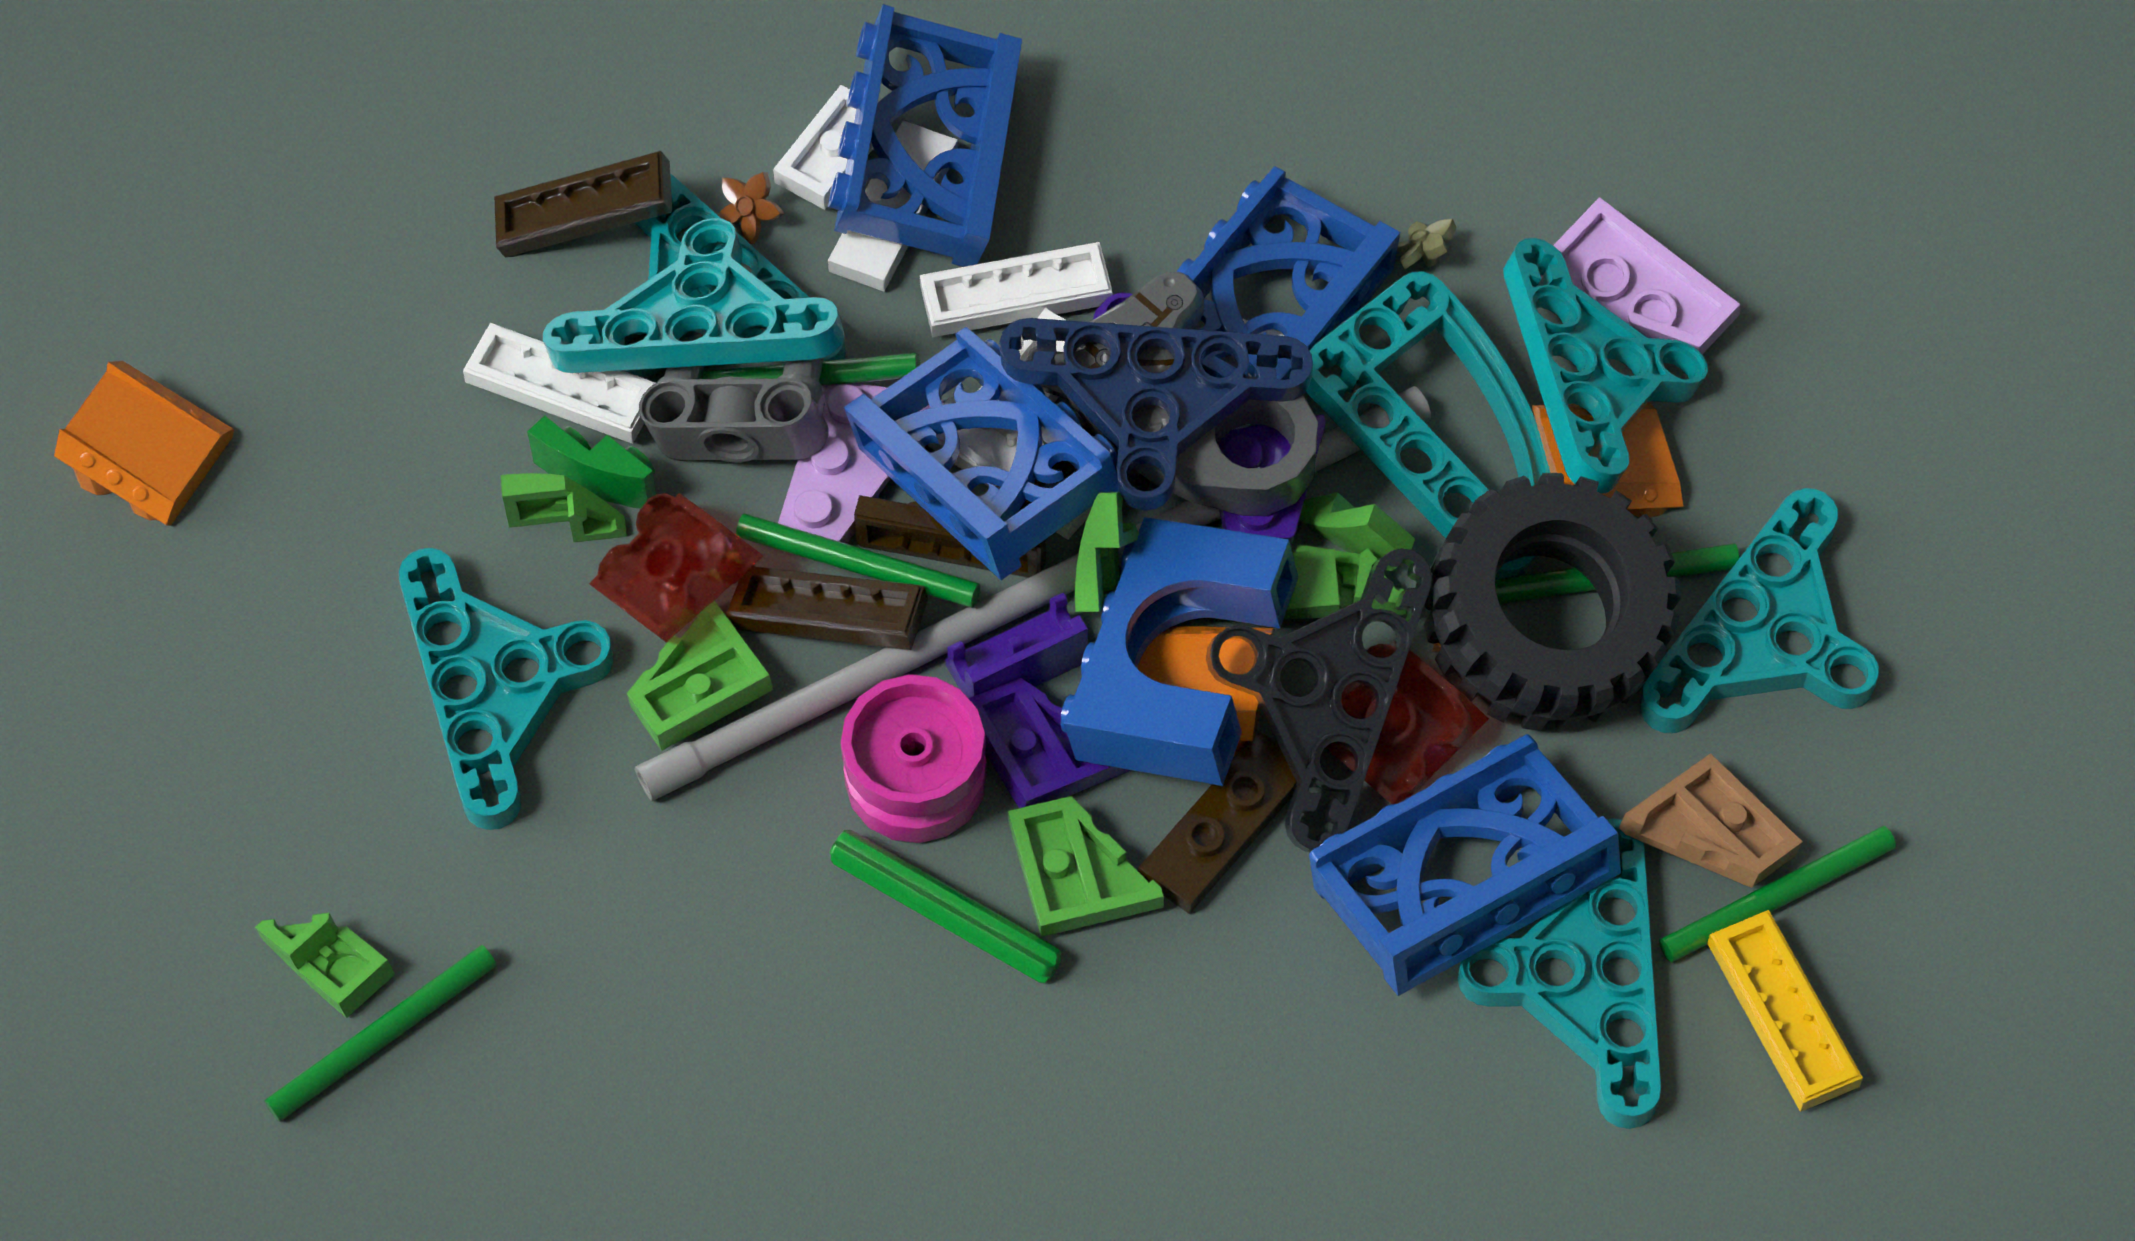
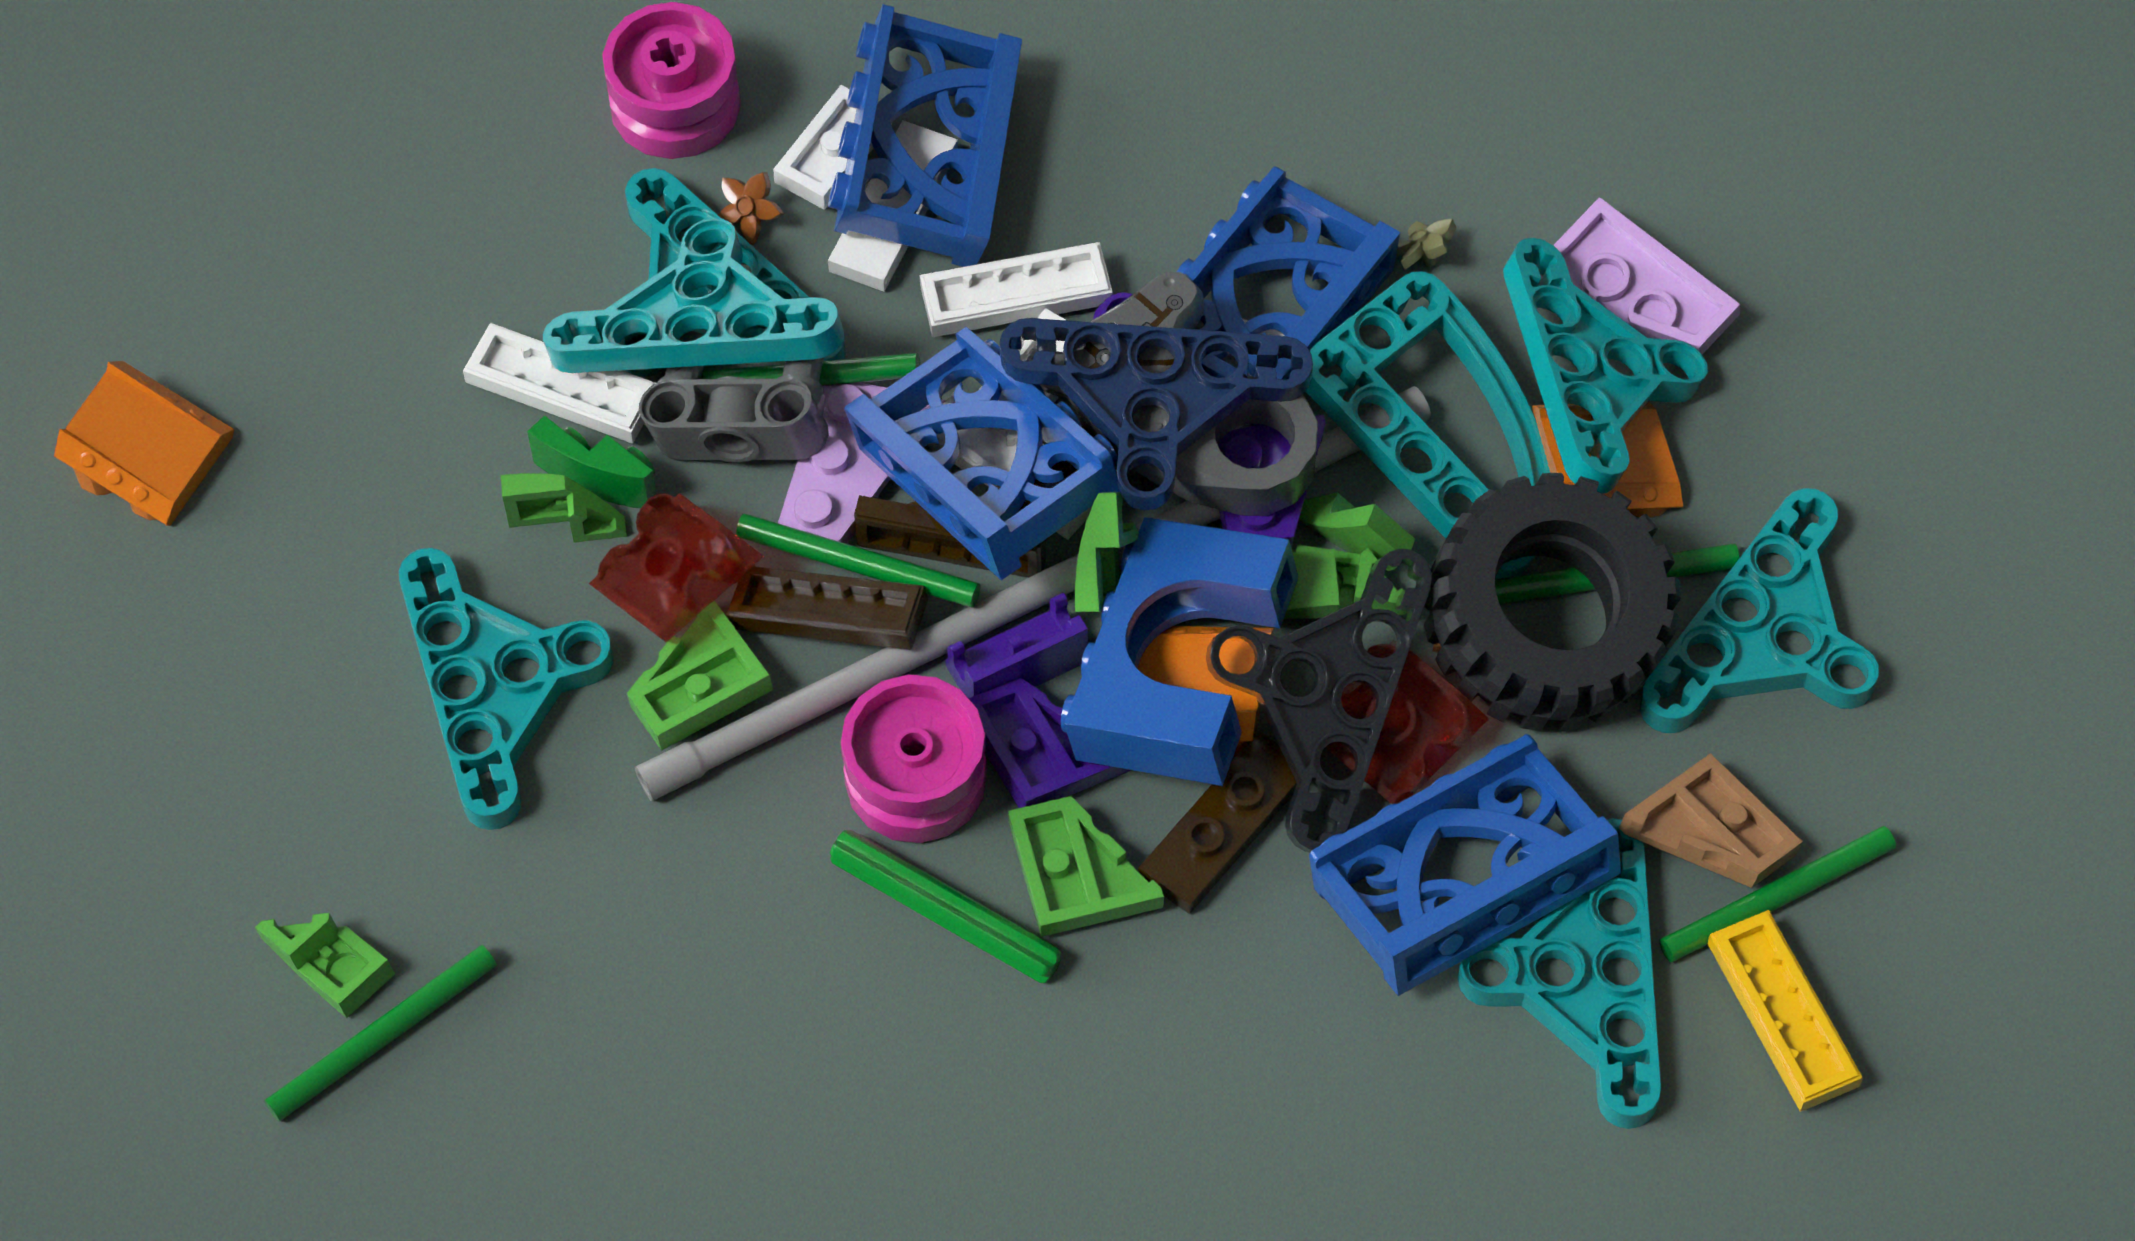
(583, 204): dark brown plate -> none
(672, 80): none -> dark pink wheel

